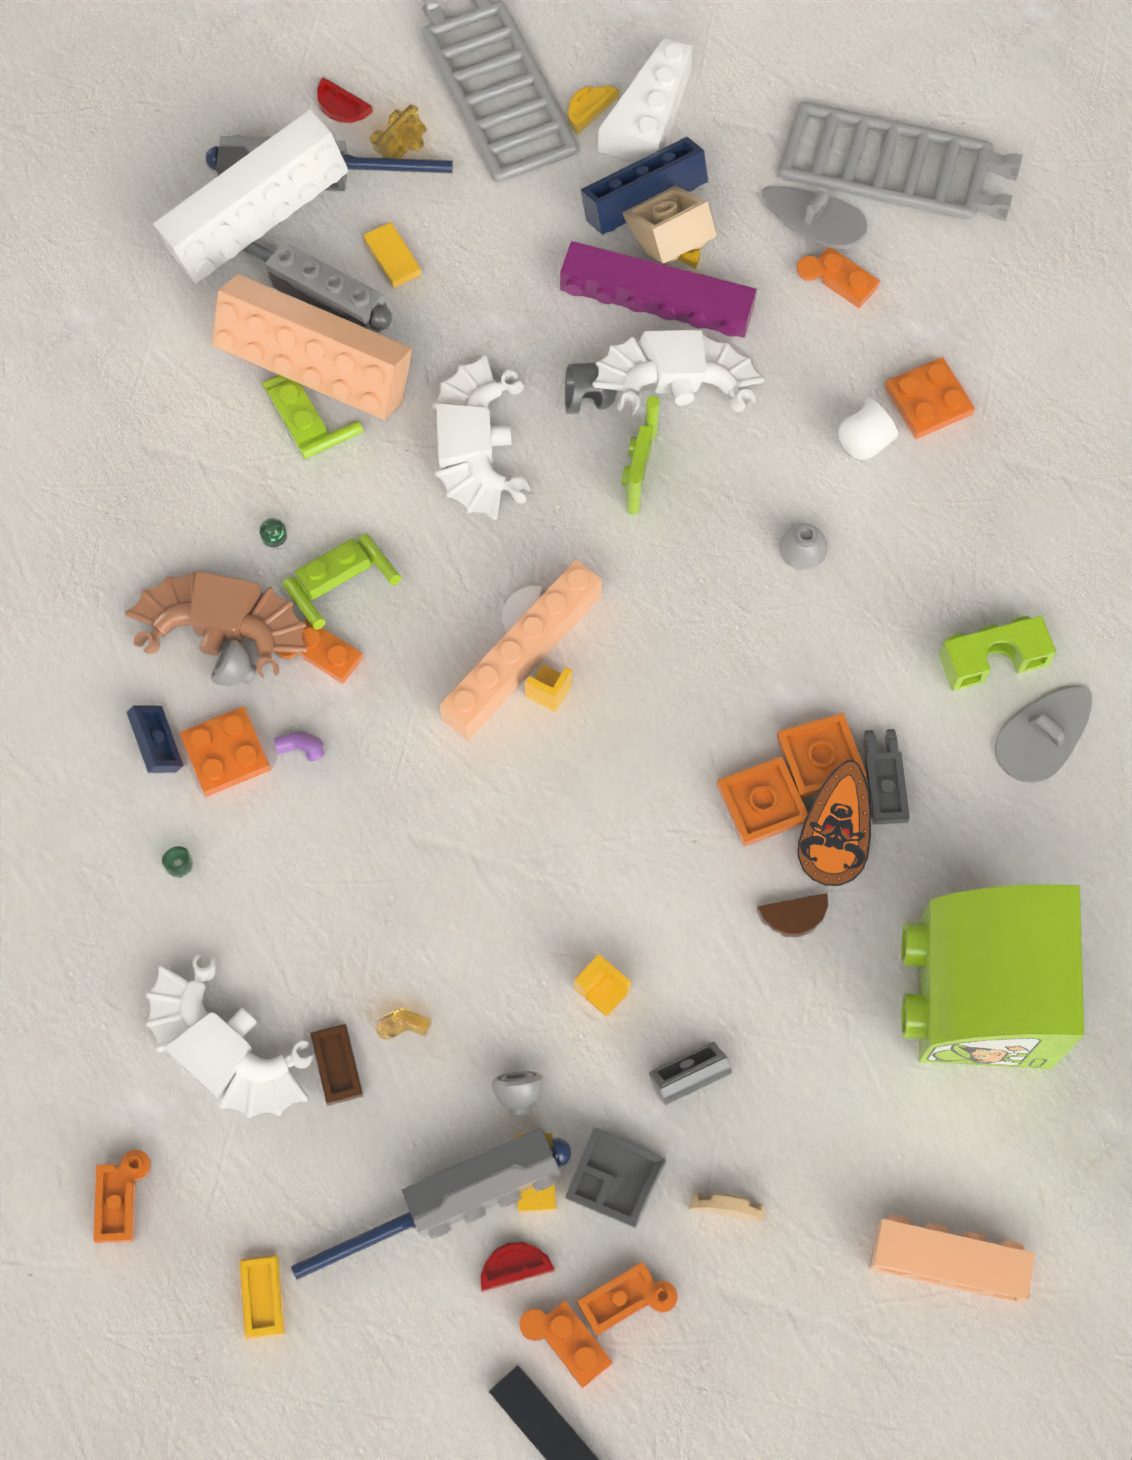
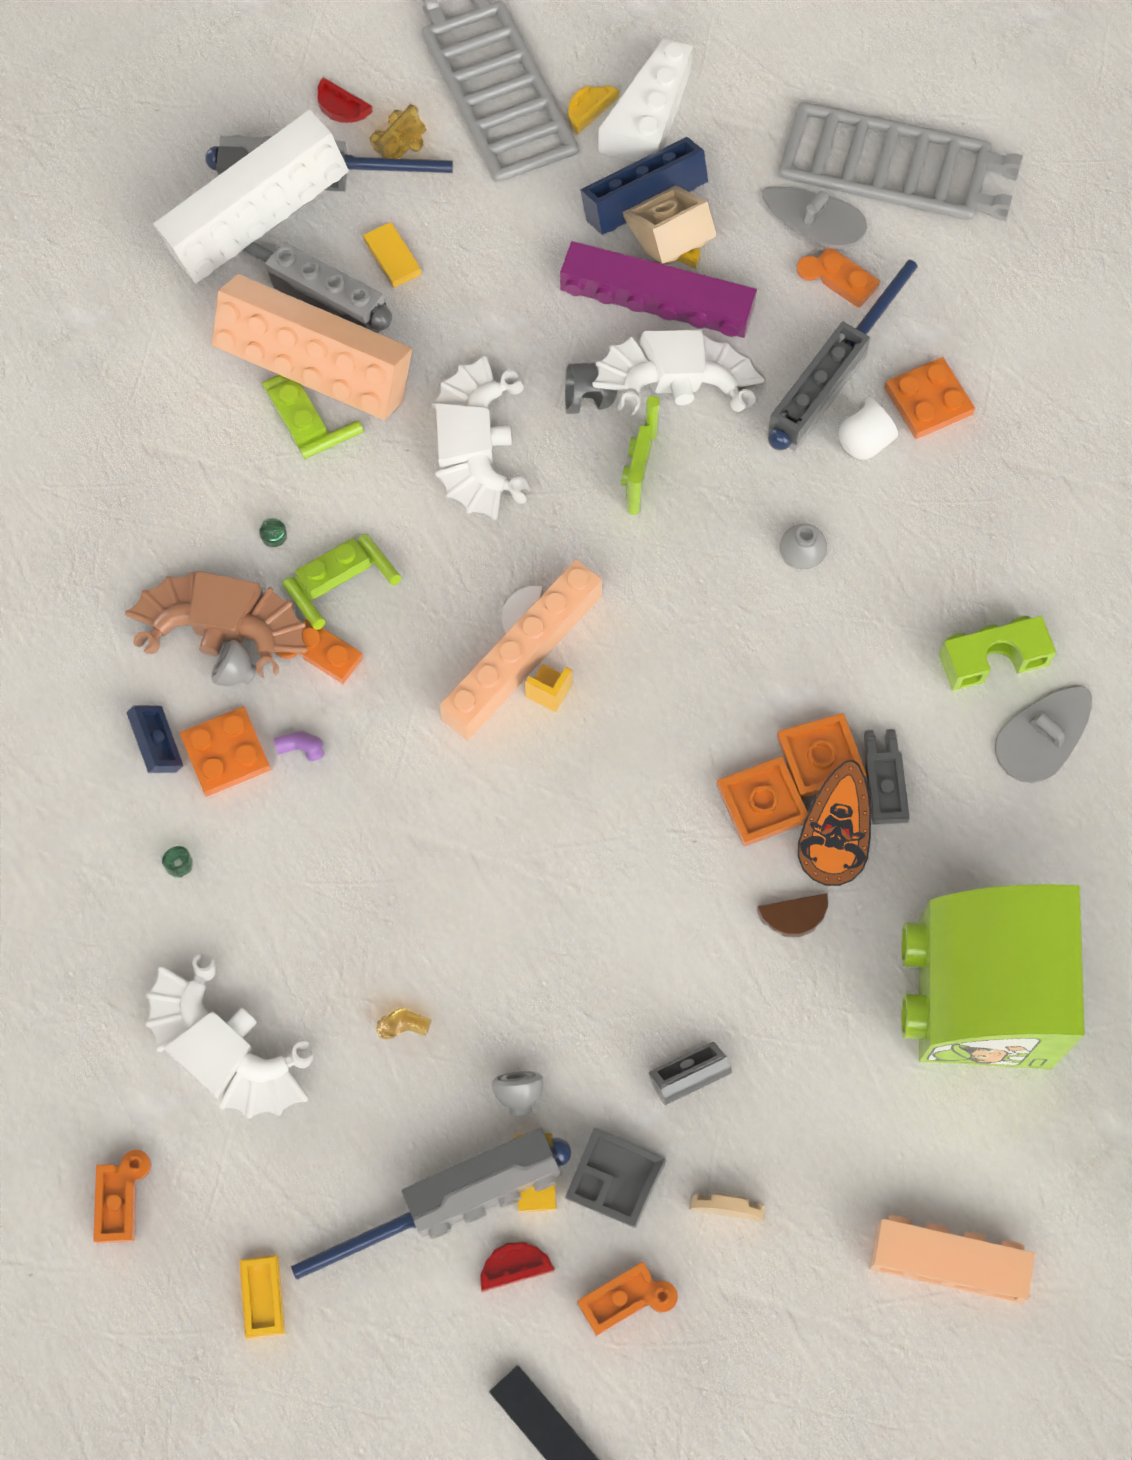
(336, 1064): reddish brown tile -> none
(568, 1340): orange hinge -> none
(602, 985): yellow panel -> none
(828, 372): none -> dark grey piece

